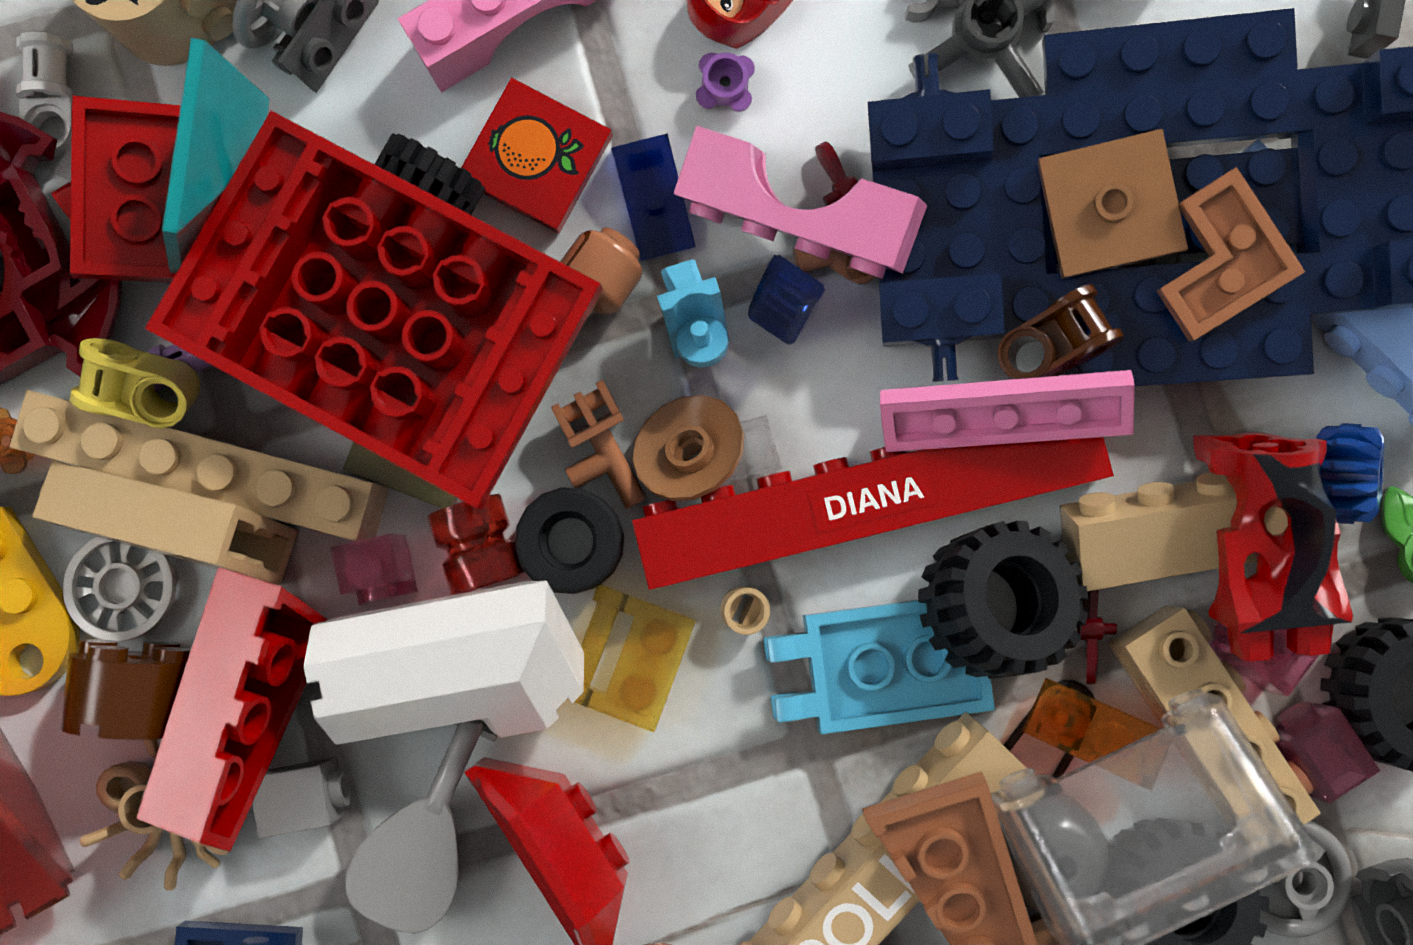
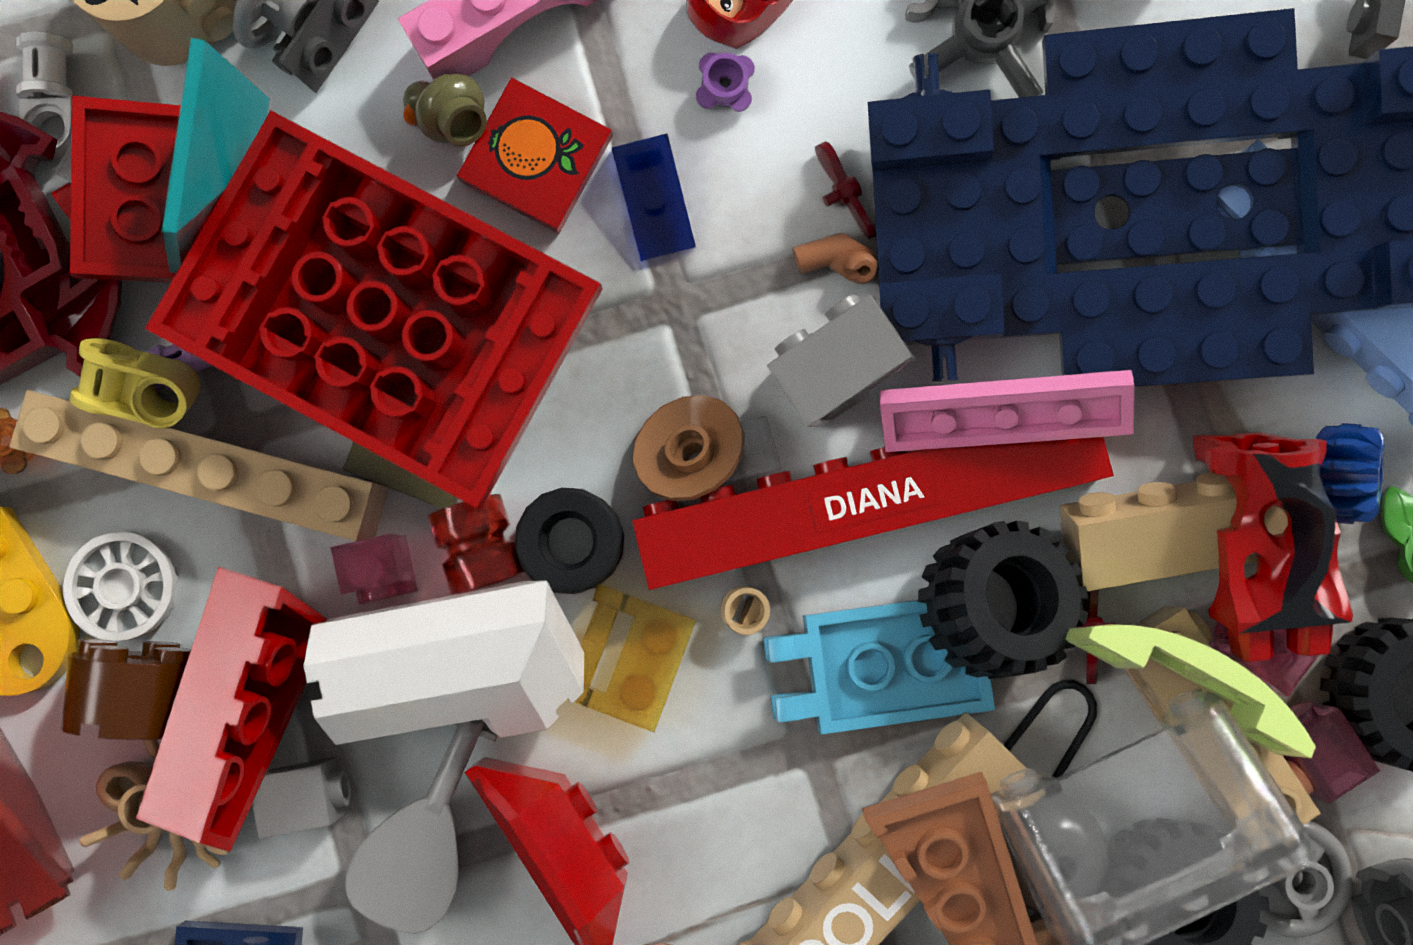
(165, 521): tan slope -> none
(430, 172): black tyre -> none
(447, 109): none -> olive animal
(607, 455): nougat arm -> none
(609, 260): nougat head -> none
(693, 315): medium azure hips -> none
(785, 300): clear blue slope -> none
(840, 361): none -> light grey brick
(868, 223): bright pink arch -> none
(1061, 336): reddish brown piece -> none
(1081, 723): clear orange slope -> none
(1112, 204): medium nougat plate -> none
(1244, 258): nougat plate -> none
(1255, 706): none -> yellowish green slope

